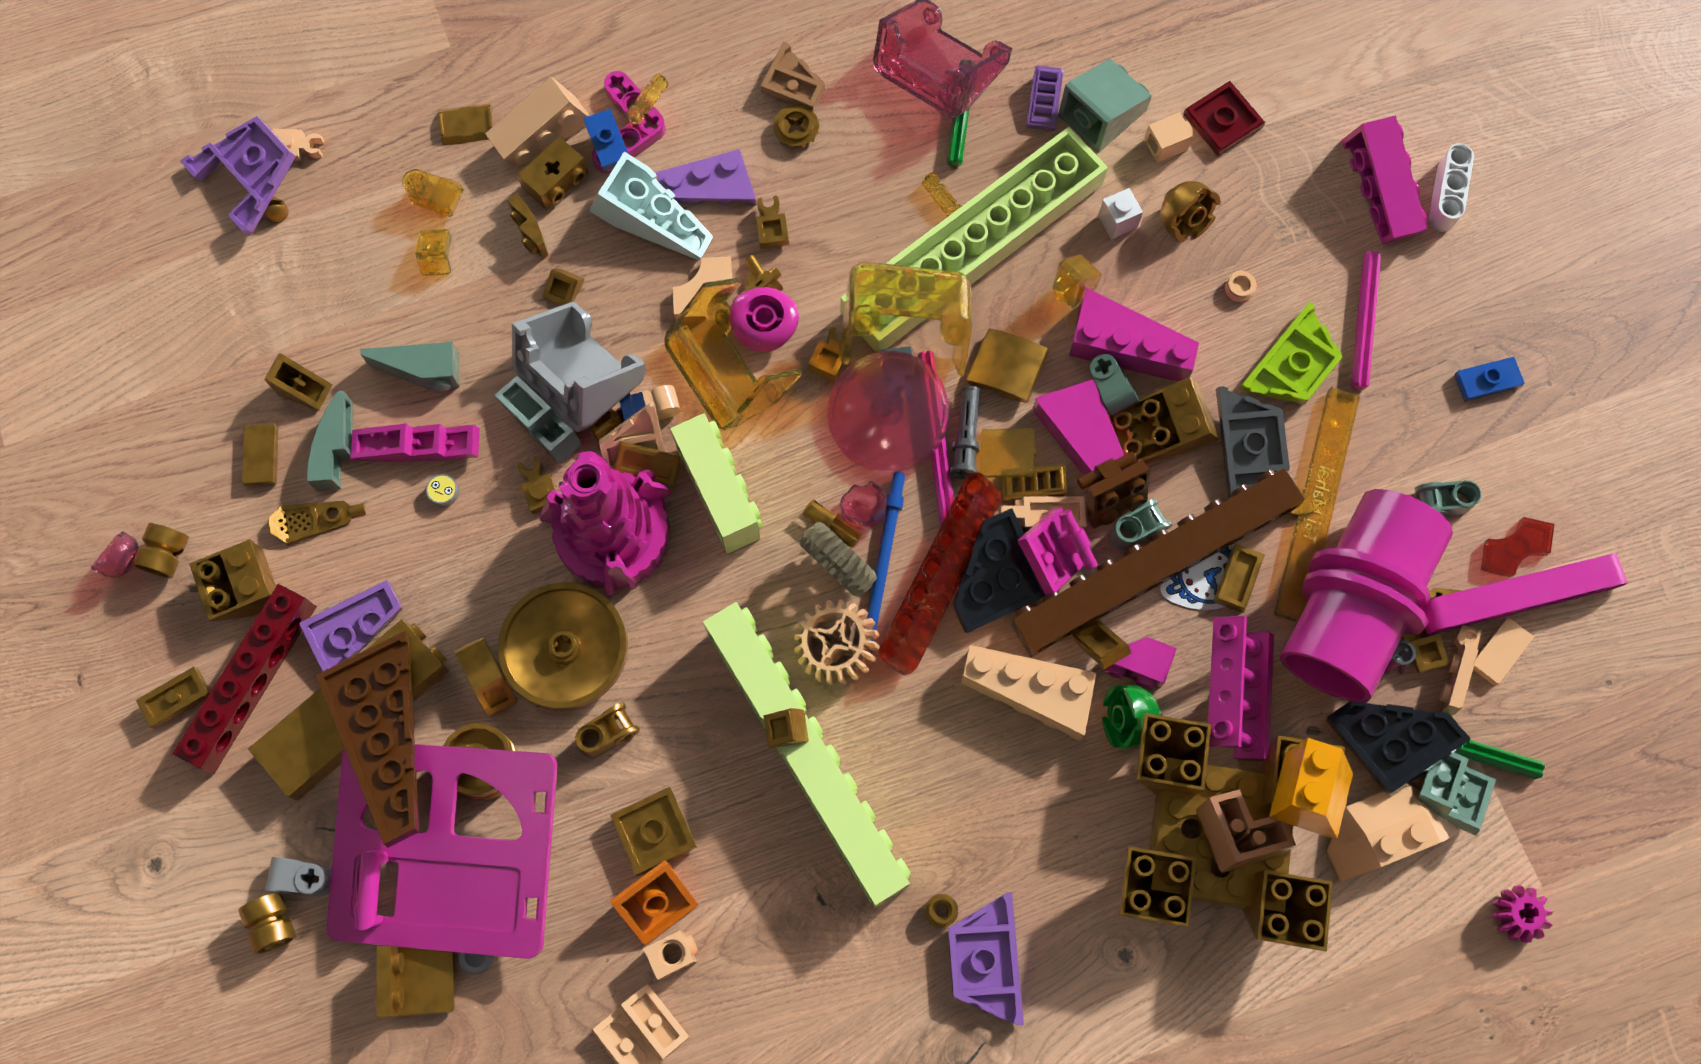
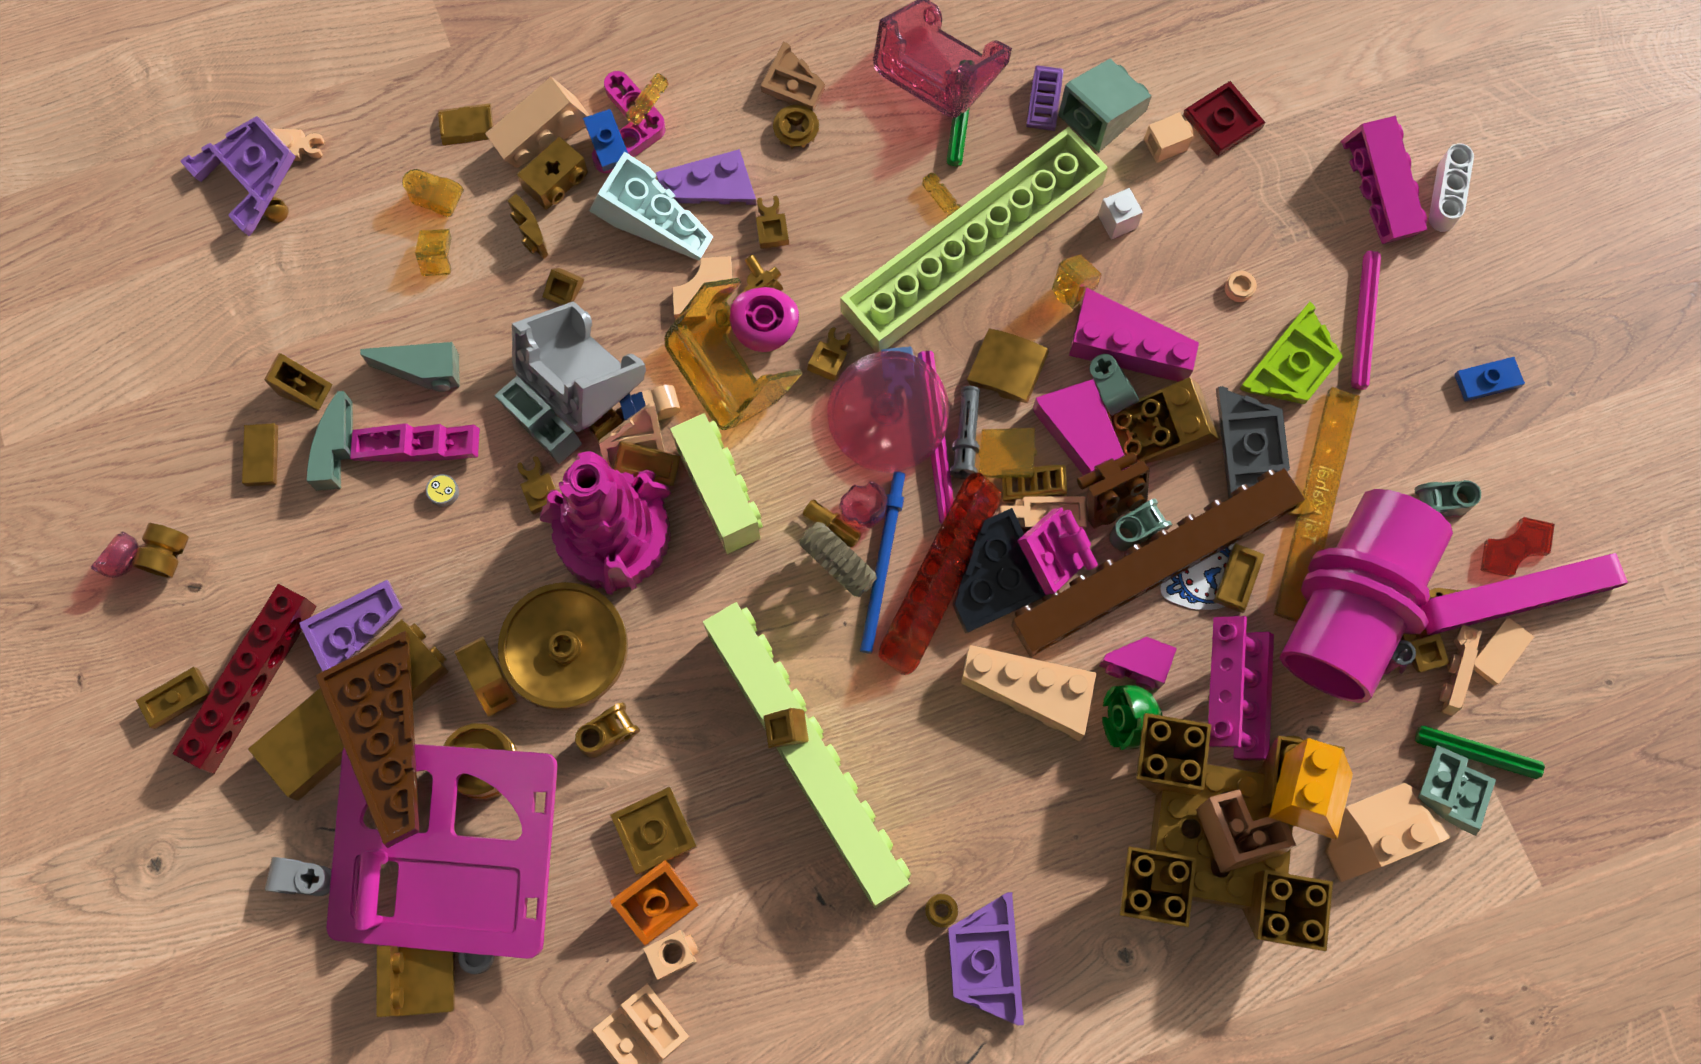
(233, 581): pearl gold slope -> none
(267, 923): pearl gold wheel -> none
(318, 518): pearl gold piece -> none
(831, 653): light nougat gear -> none
(909, 293): clear yellow windscreen -> none
(1101, 644): pearl gold tile -> none
(1189, 209): pearl gold cylinder -> none
(1397, 740): black plate -> none
(1535, 914): dark pink gear -> none

